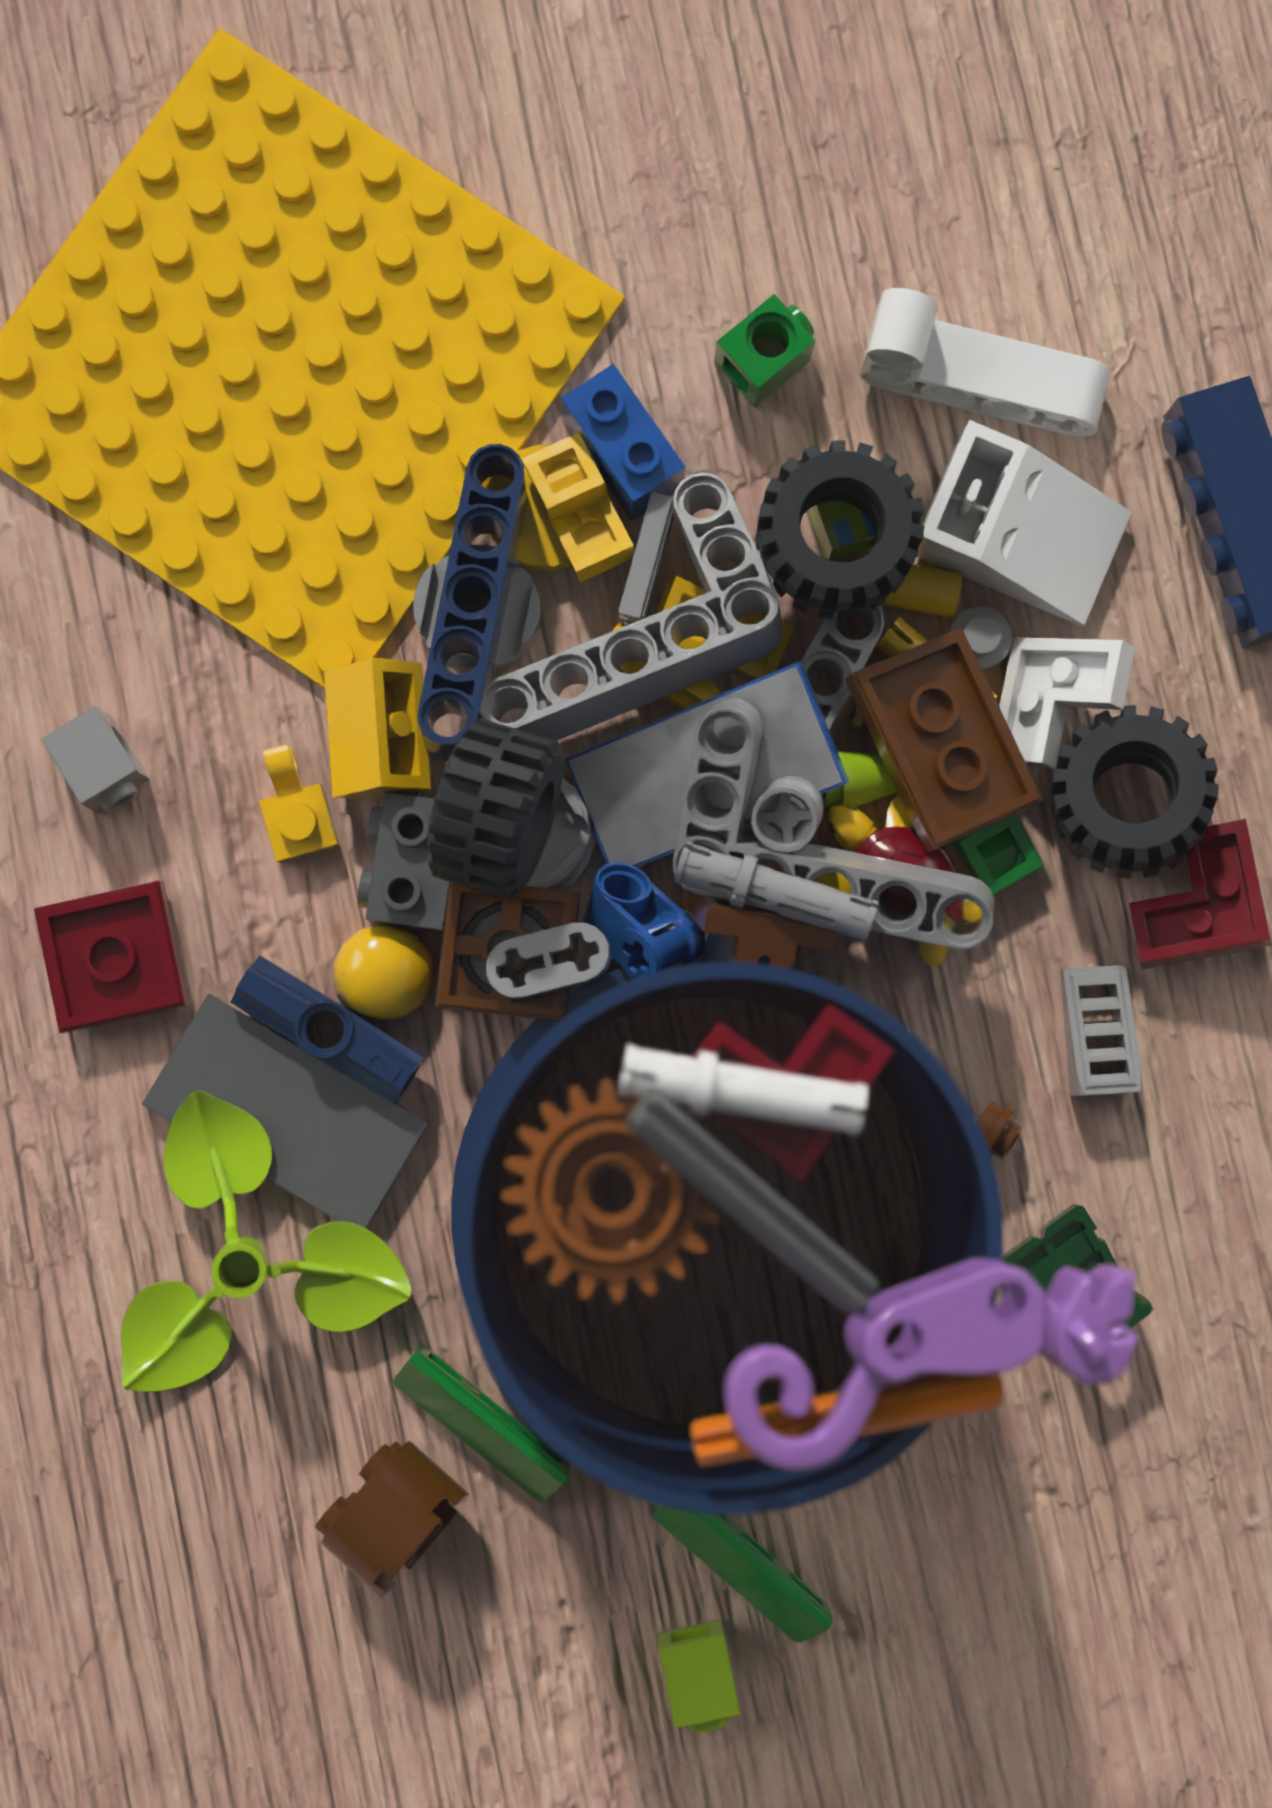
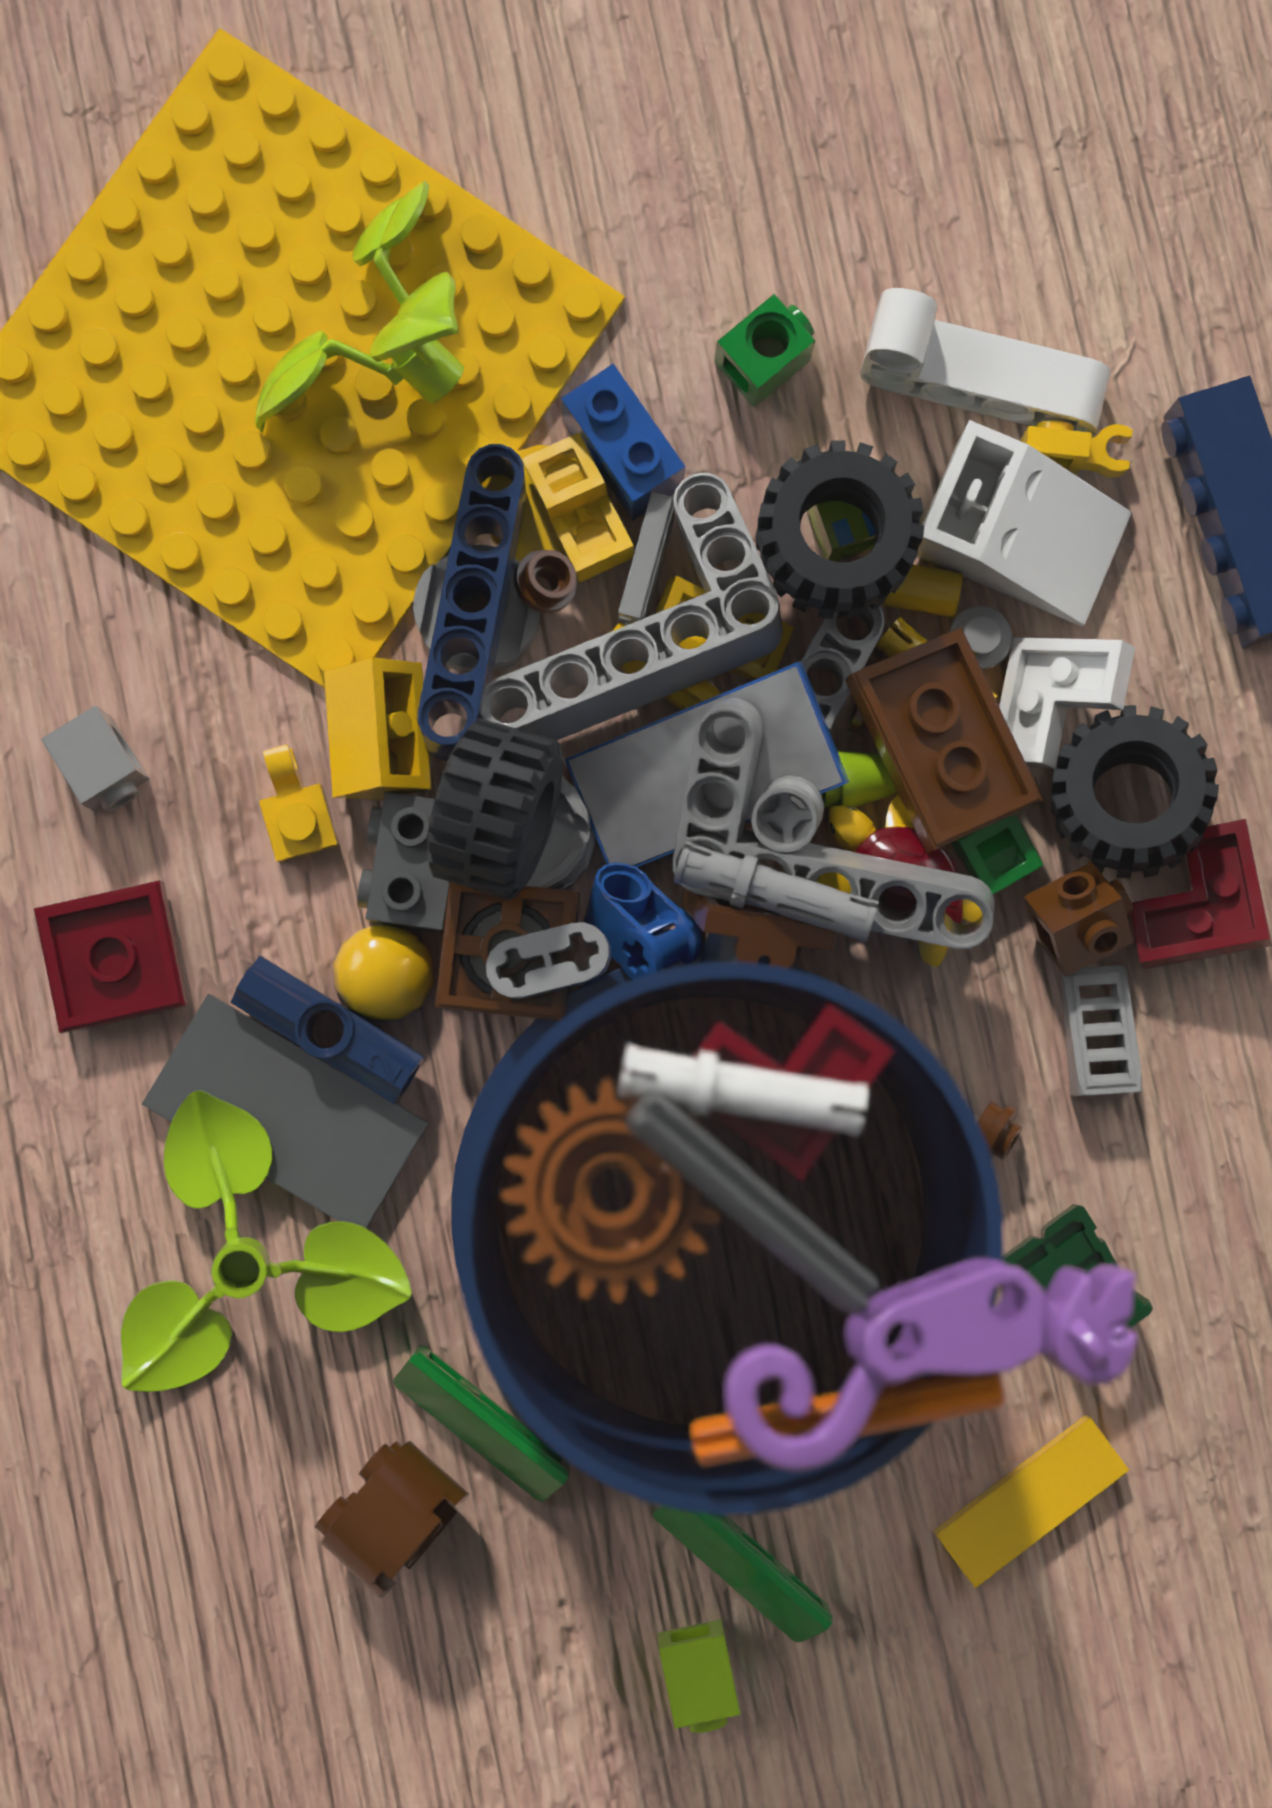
(406, 339): none -> lime plant
(556, 570): none -> reddish brown plate
(1031, 1500): none -> yellow tile
(1077, 449): none -> yellow plate
(1080, 918): none -> reddish brown brick

